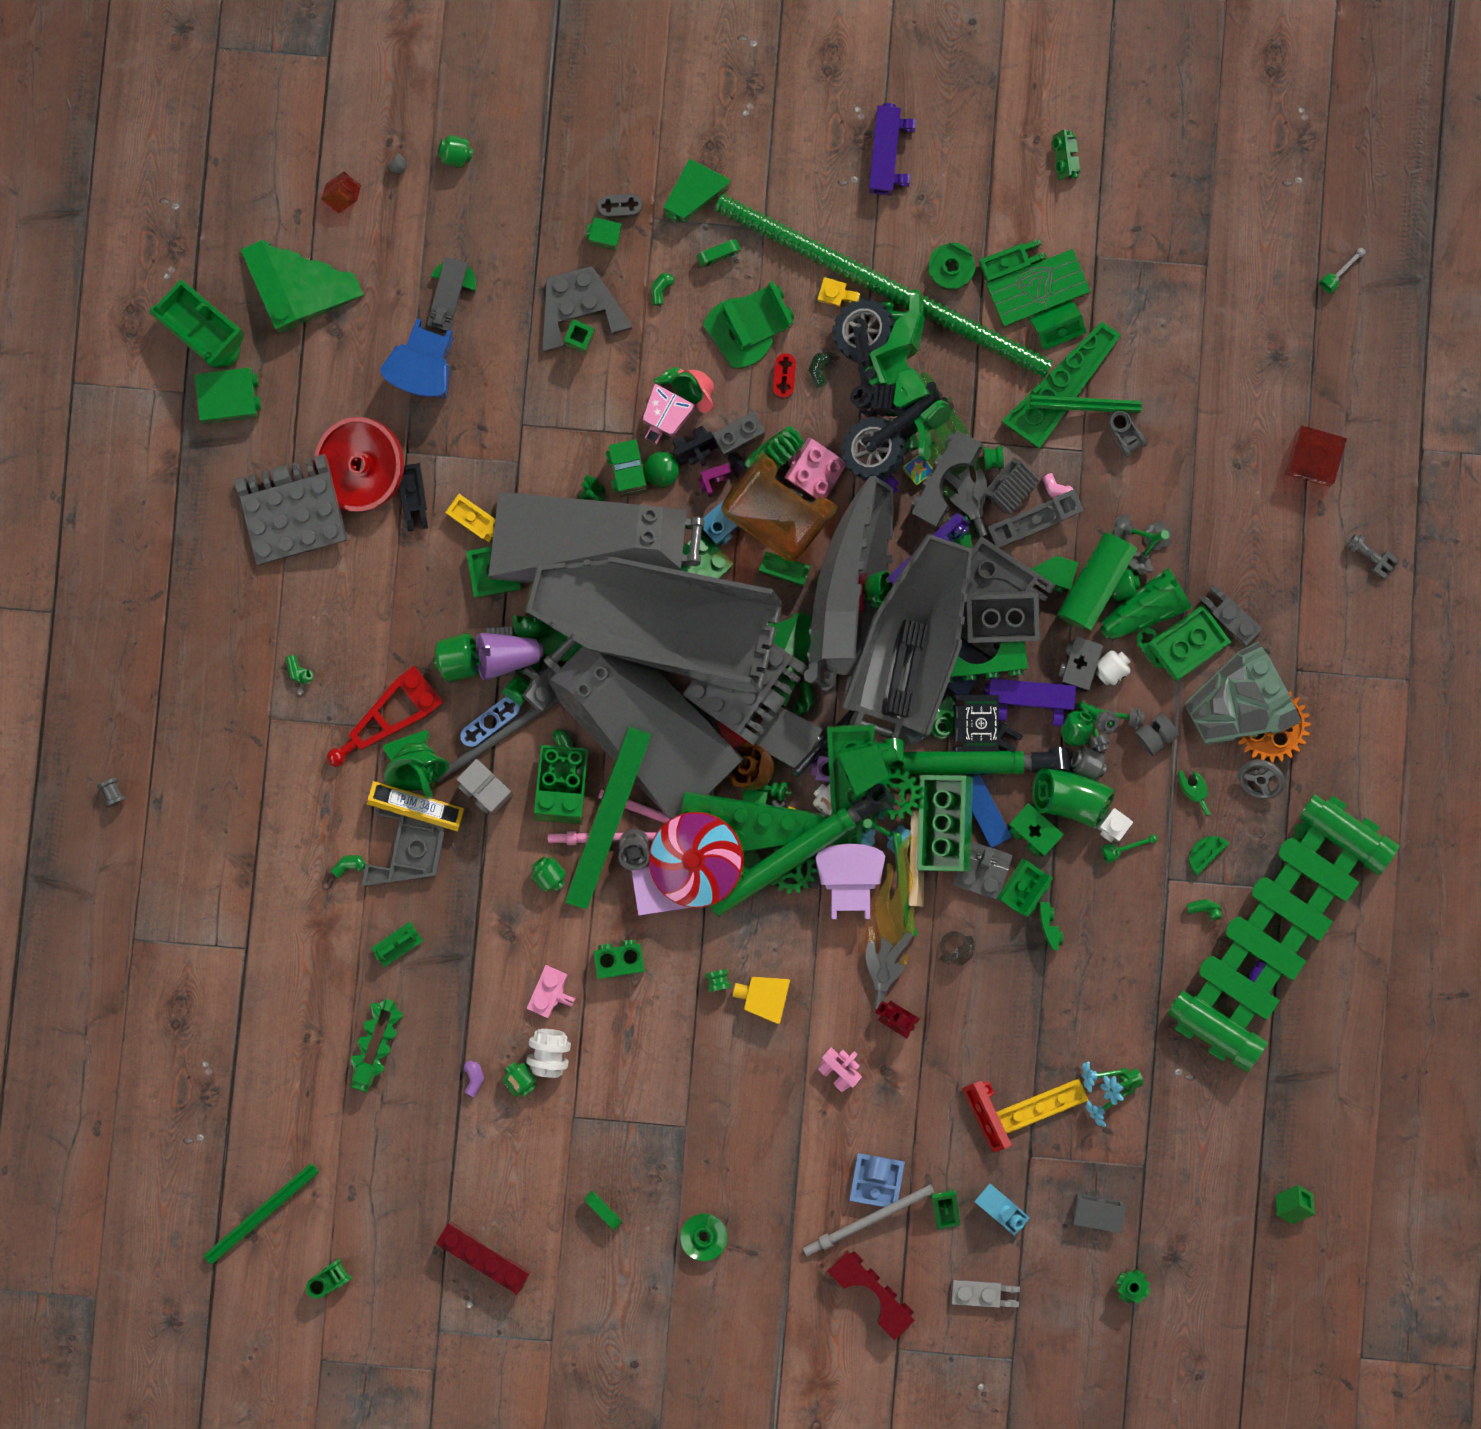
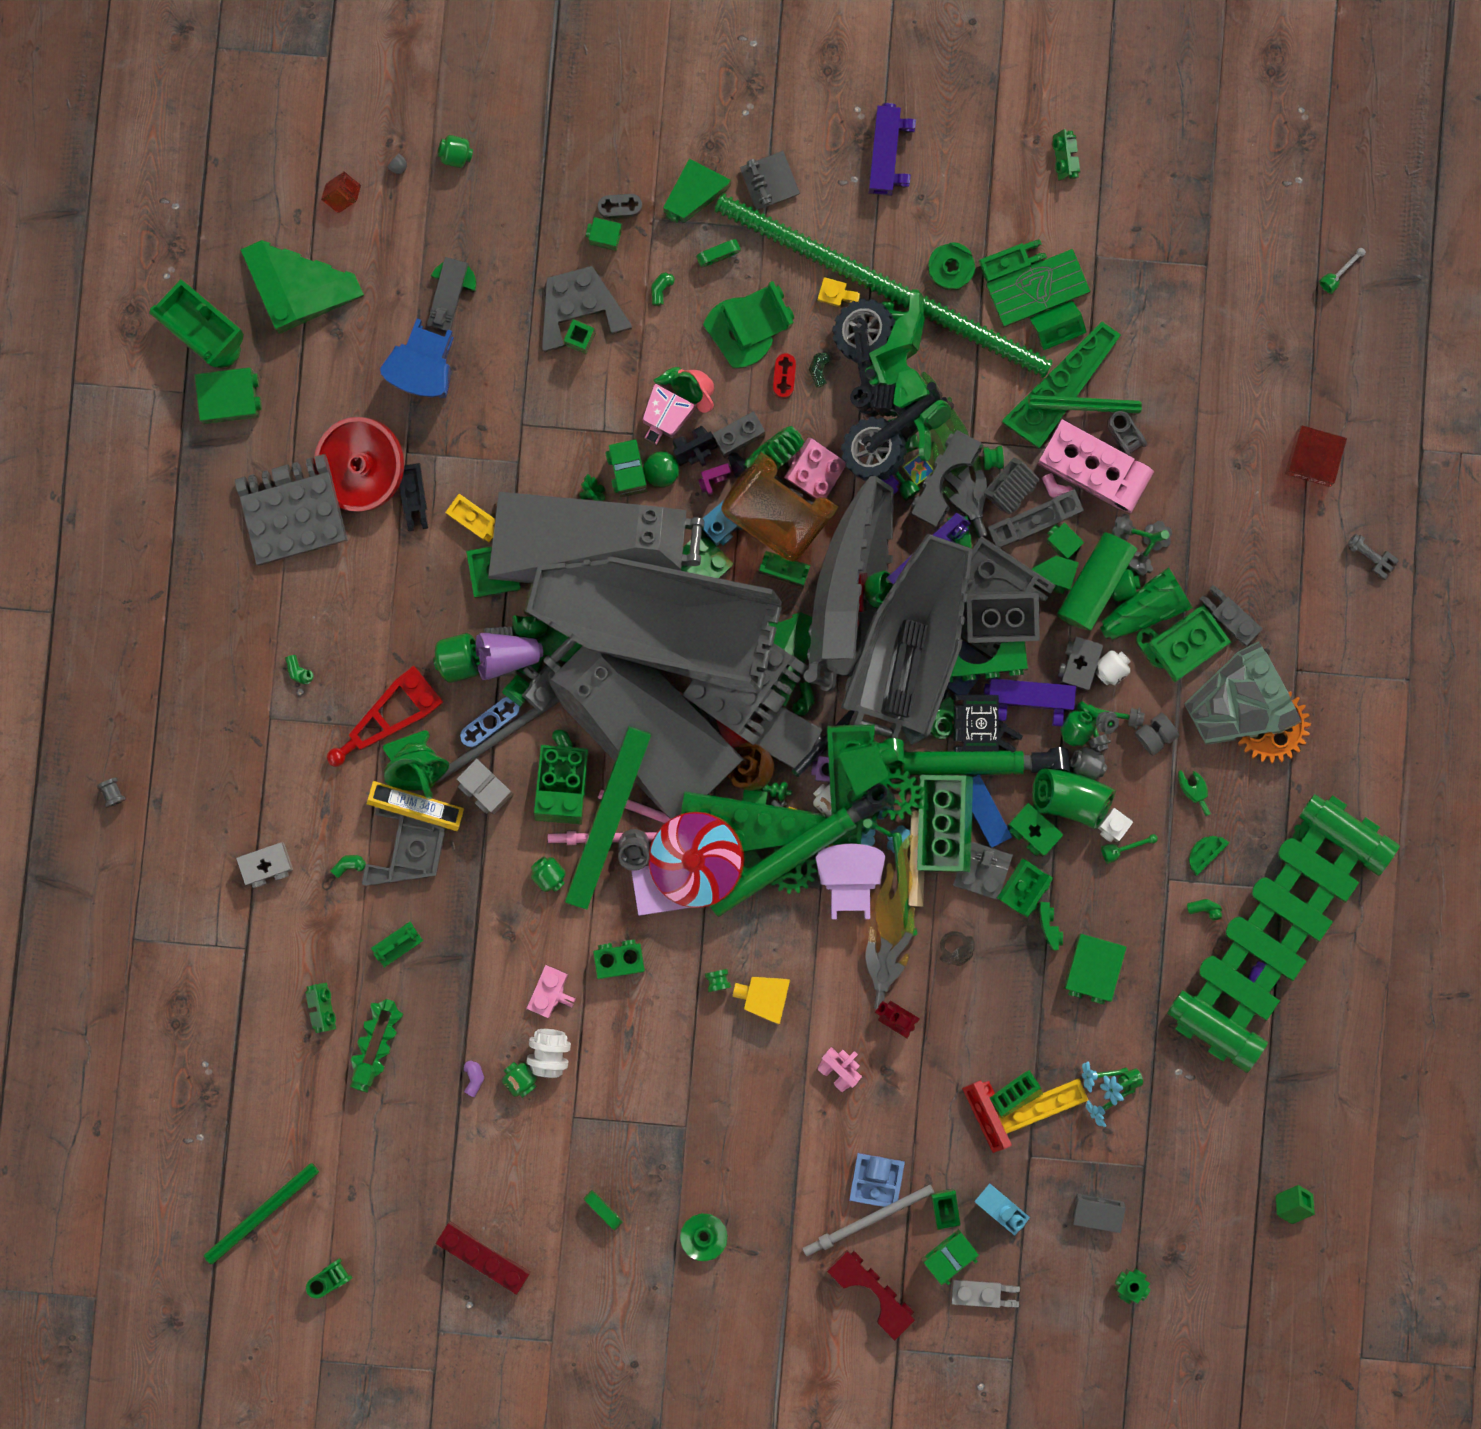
(251, 863): none -> light grey brick
(320, 997): none -> green hinge
(769, 180): none -> dark grey hinge
(907, 488): none -> green hinge
(950, 1257): none -> green container
(1012, 1087): none -> green slope
(1064, 540): none -> green brick
(1094, 968): none -> green brick
(1131, 474): none -> bright pink hinge
(1262, 776): dark grey piece -> none

